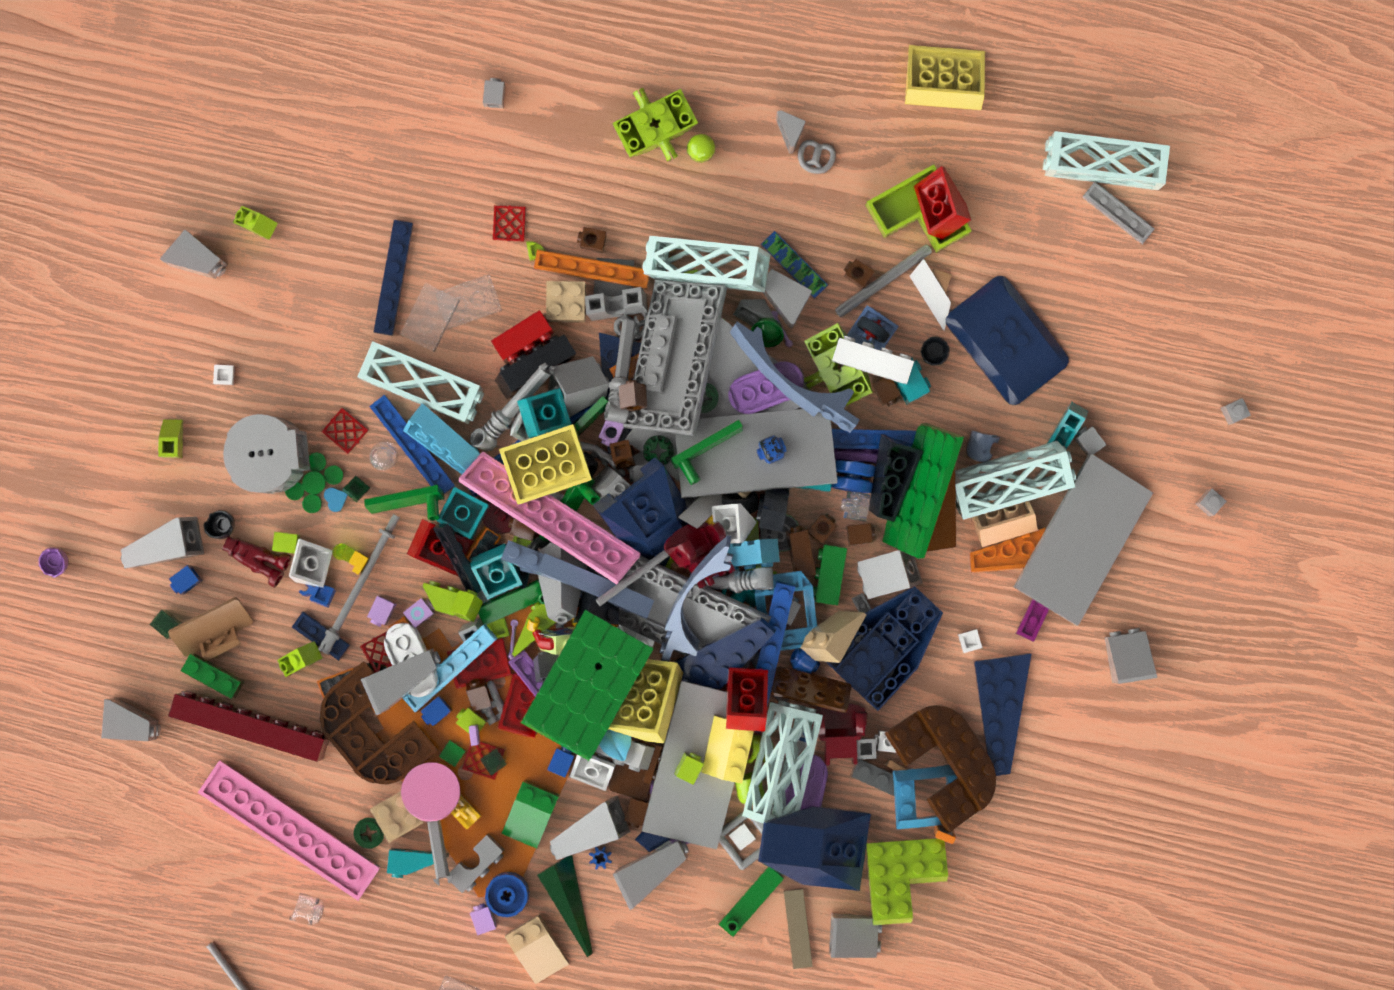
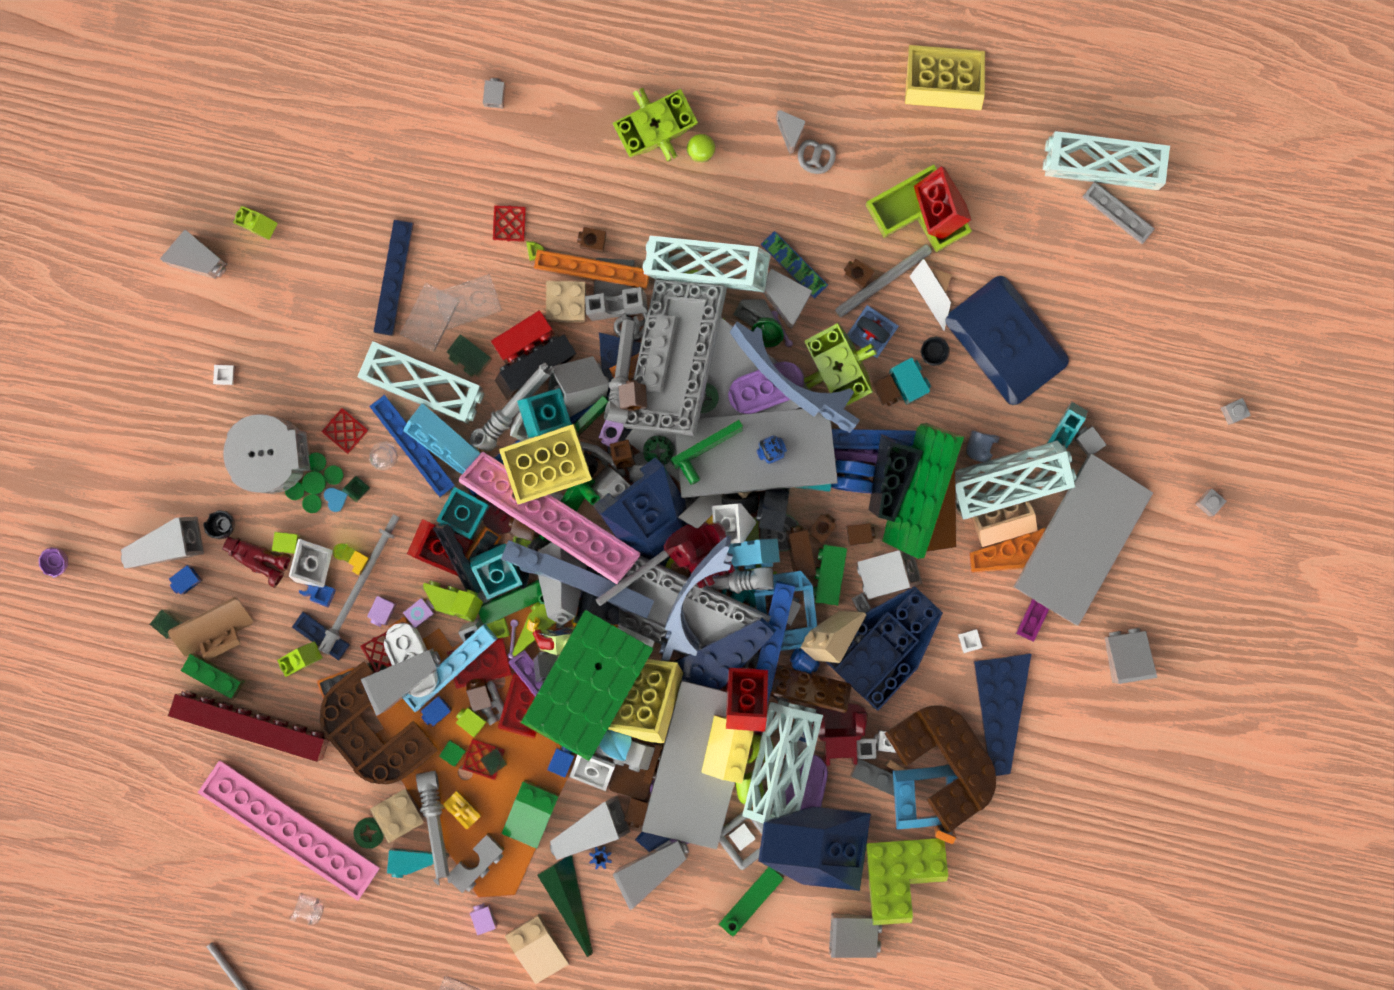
(127, 722): light grey slope -> none
(171, 439): lime slope -> none
(428, 495): green piece -> none
(430, 791): bright pink tile -> none
(468, 355): none -> clear green brick
(474, 735): lavender tile -> none
(503, 905): blue wheel -> none
(689, 767): lime brick -> none
(798, 928): dark tan tile -> none
(855, 506): clear brick -> none
(873, 361): white brick -> none

